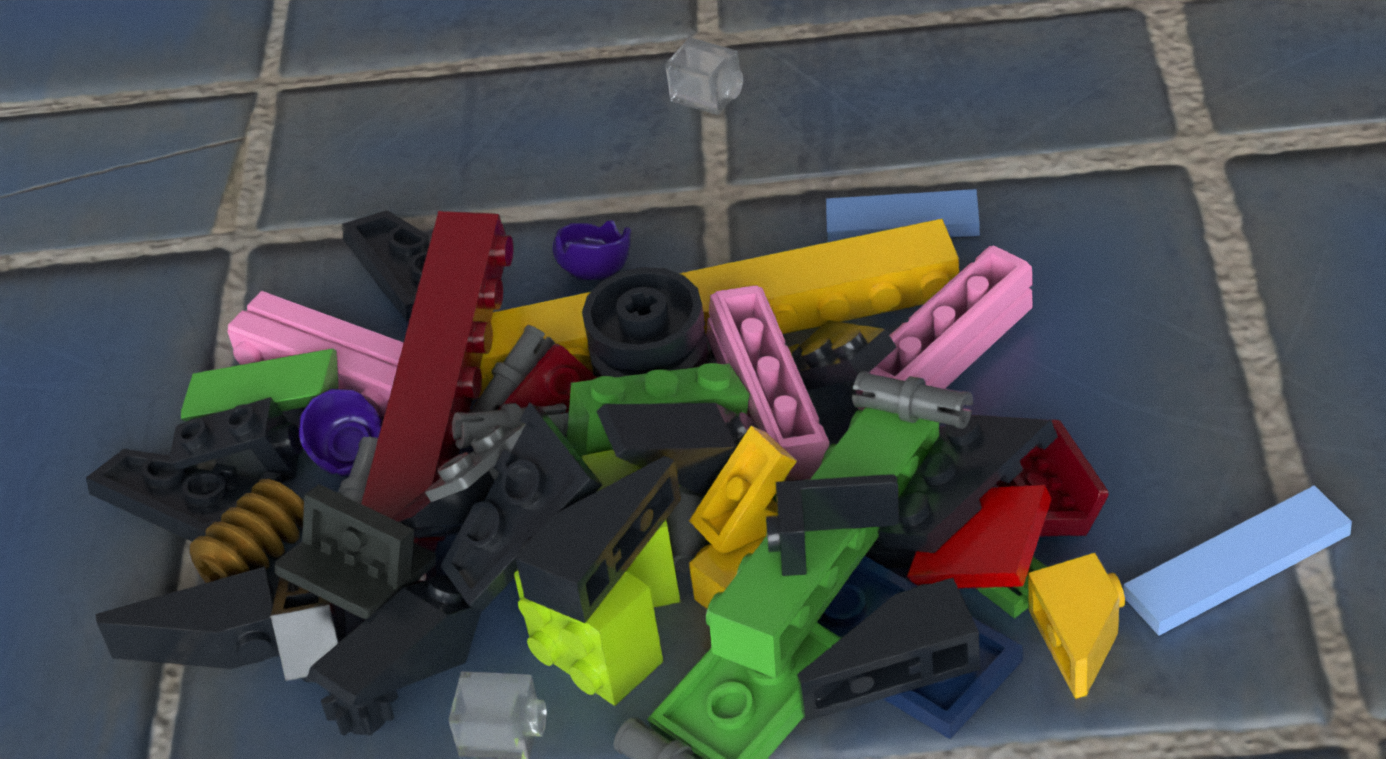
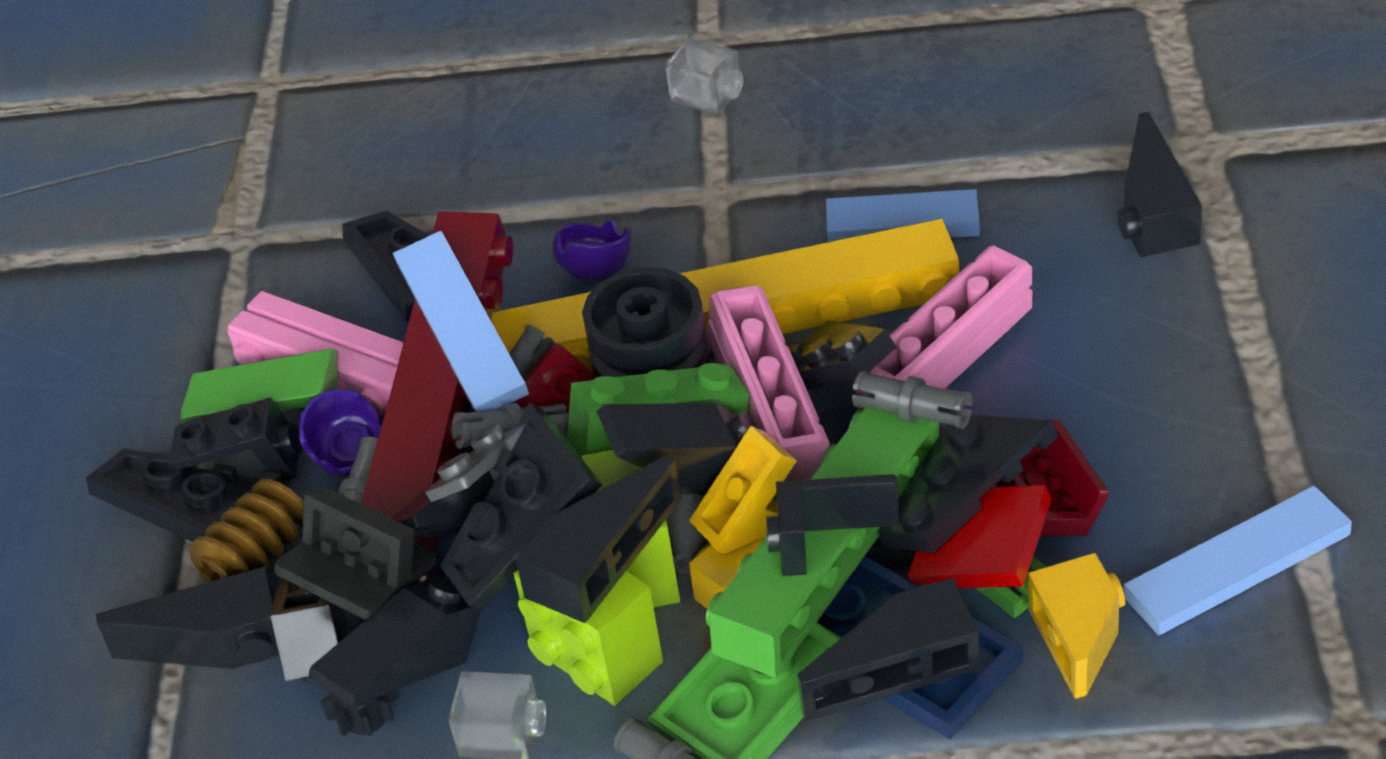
(460, 324): none -> light blue tile
(1159, 203): none -> black slope

